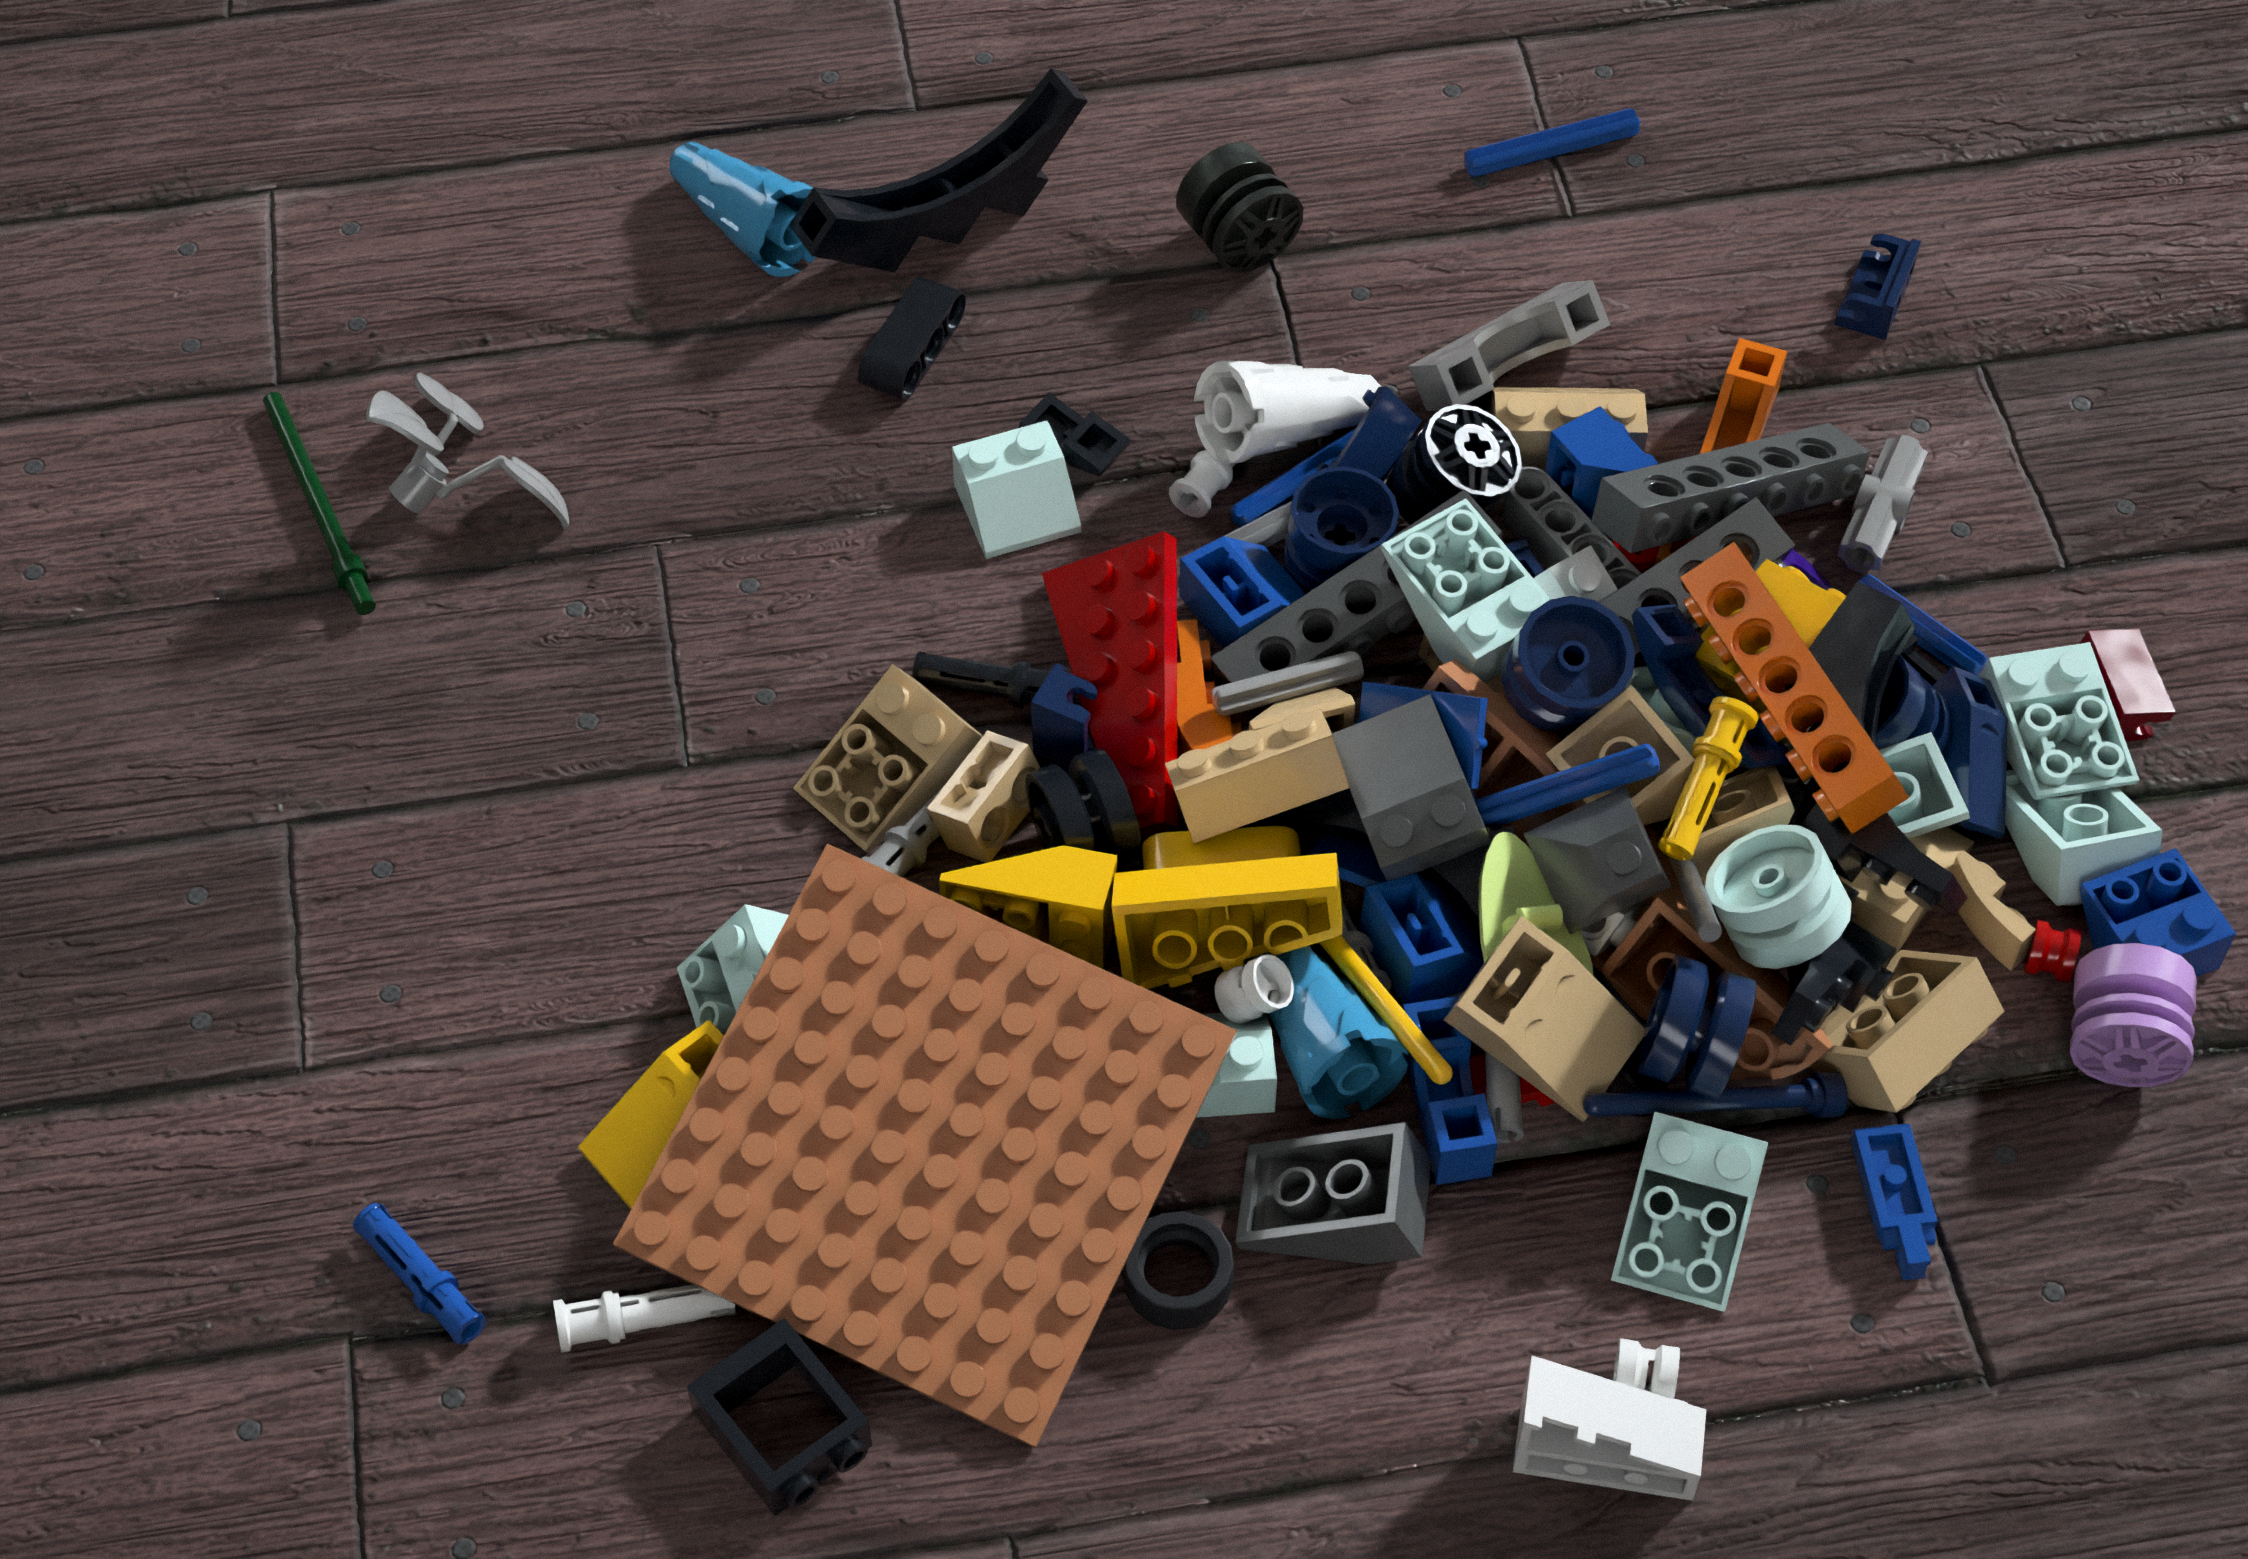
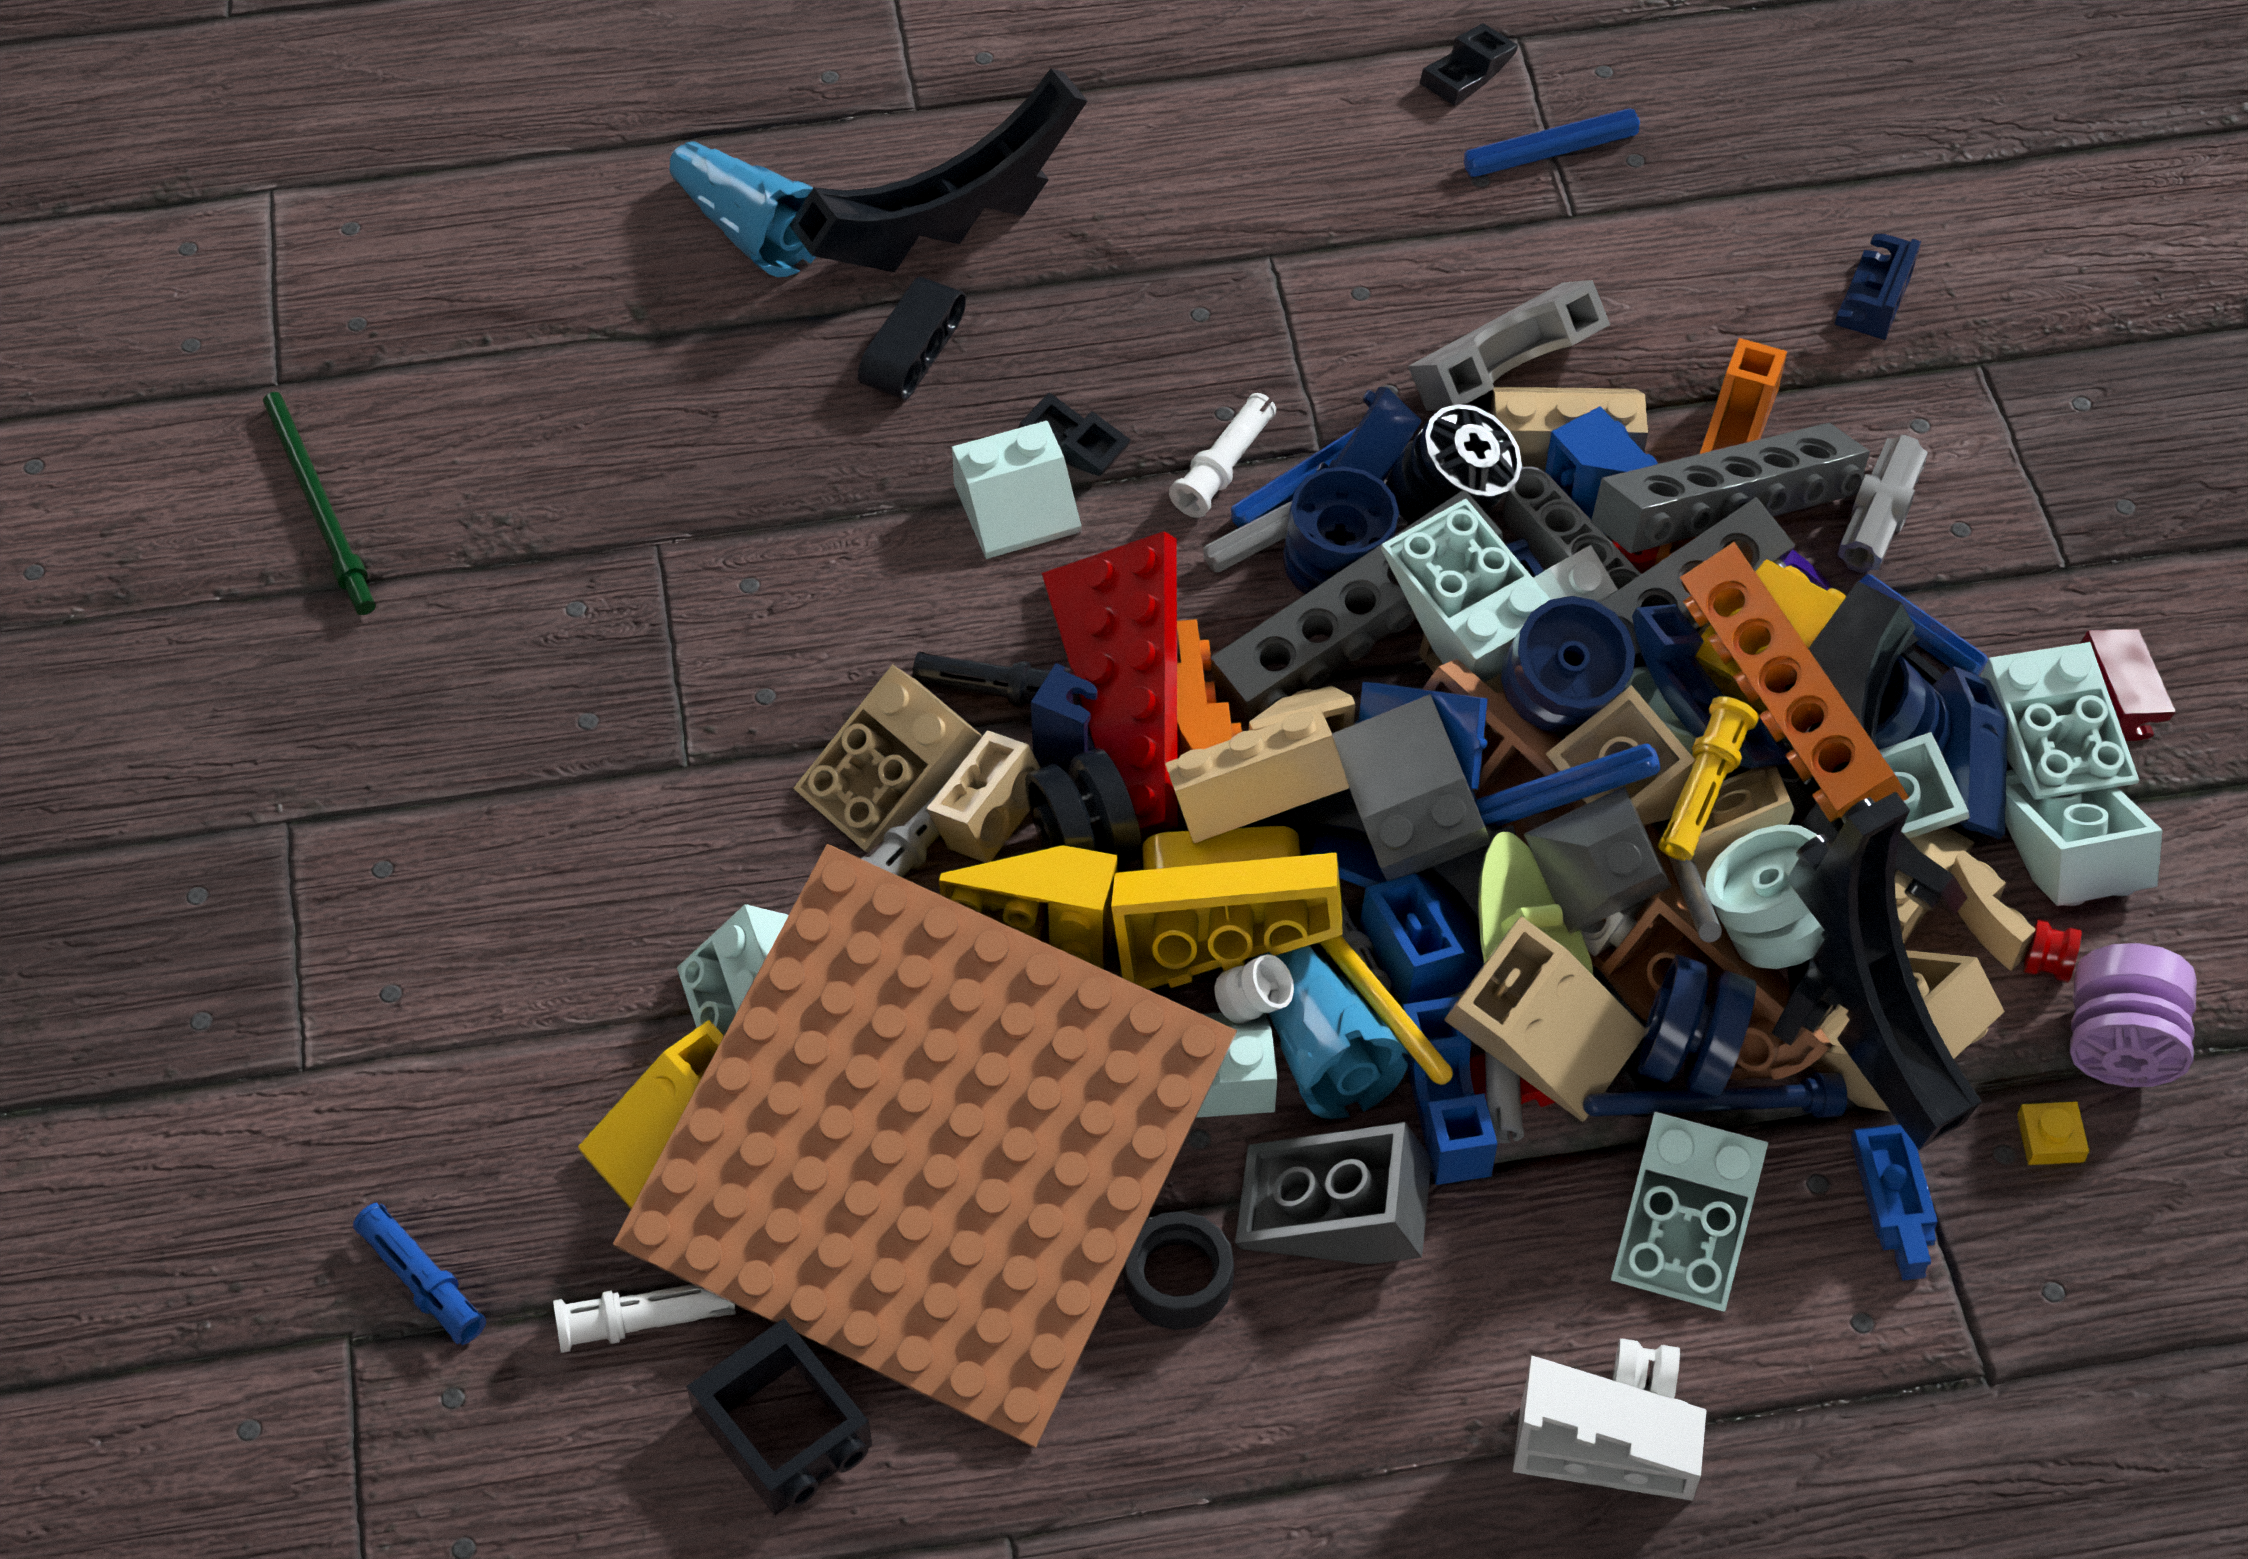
(426, 474): light grey plant -> none
(1234, 587): blue slope -> none
(1239, 207): pearl dark grey wheel -> none
(1274, 406): white cone -> none
(1287, 683): light grey axle -> none
(1470, 65): none -> black slope
(1863, 957): none -> black arch
(2052, 1133): none -> yellow plate
(2158, 906): blue slope -> none

